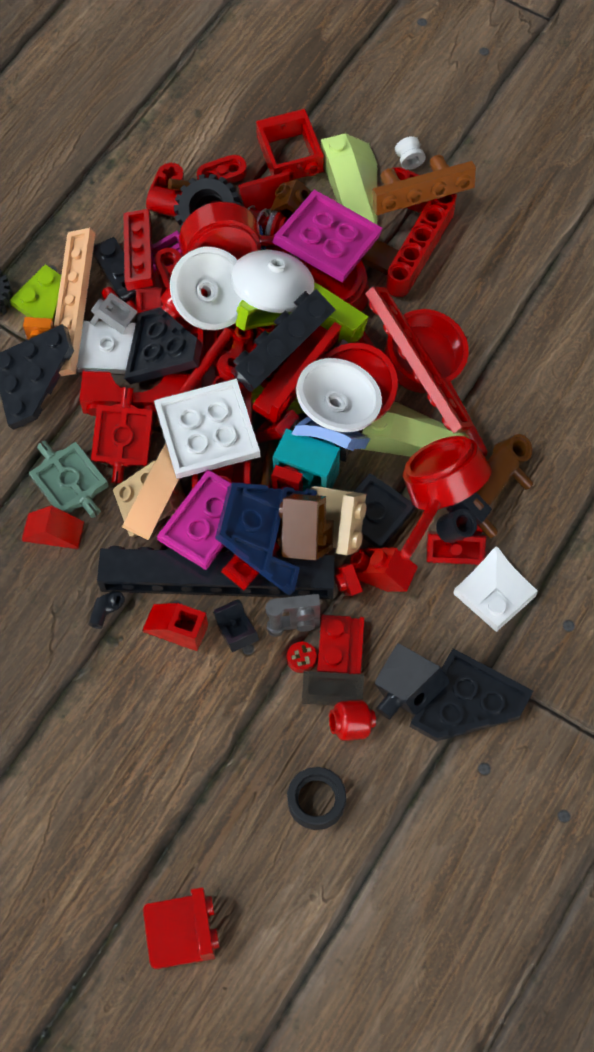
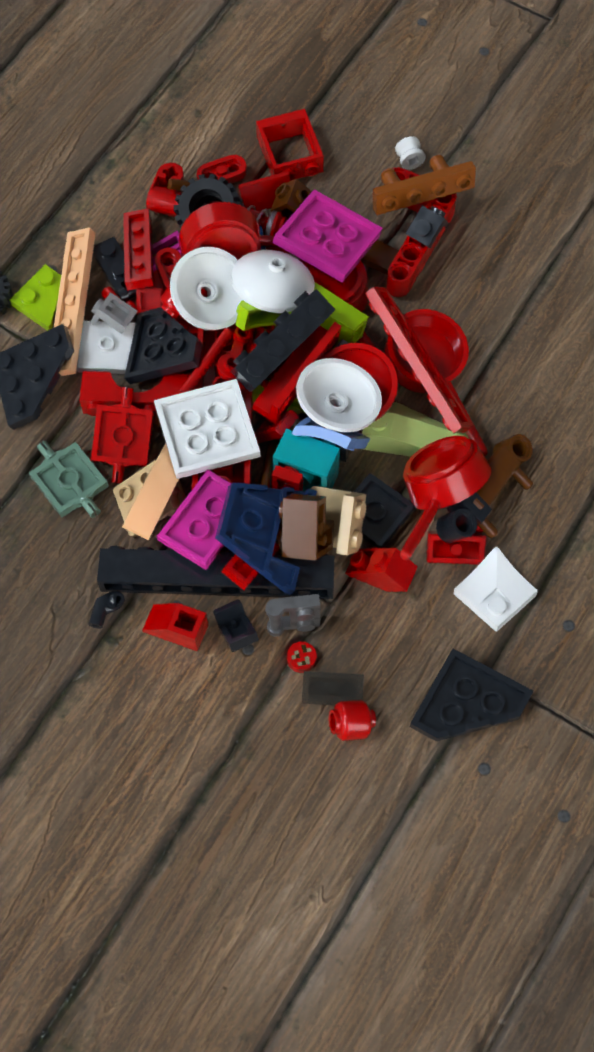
(35, 326): orange plate -> none
(53, 528): red slope -> none
(180, 930): red bracket -> none
(316, 774): black tyre -> none
(340, 644): red plate -> none
(347, 580): red plate -> none
(351, 173): yellowish green wedge -> none
(408, 682): black torso -> none
(427, 225): none -> black bracket

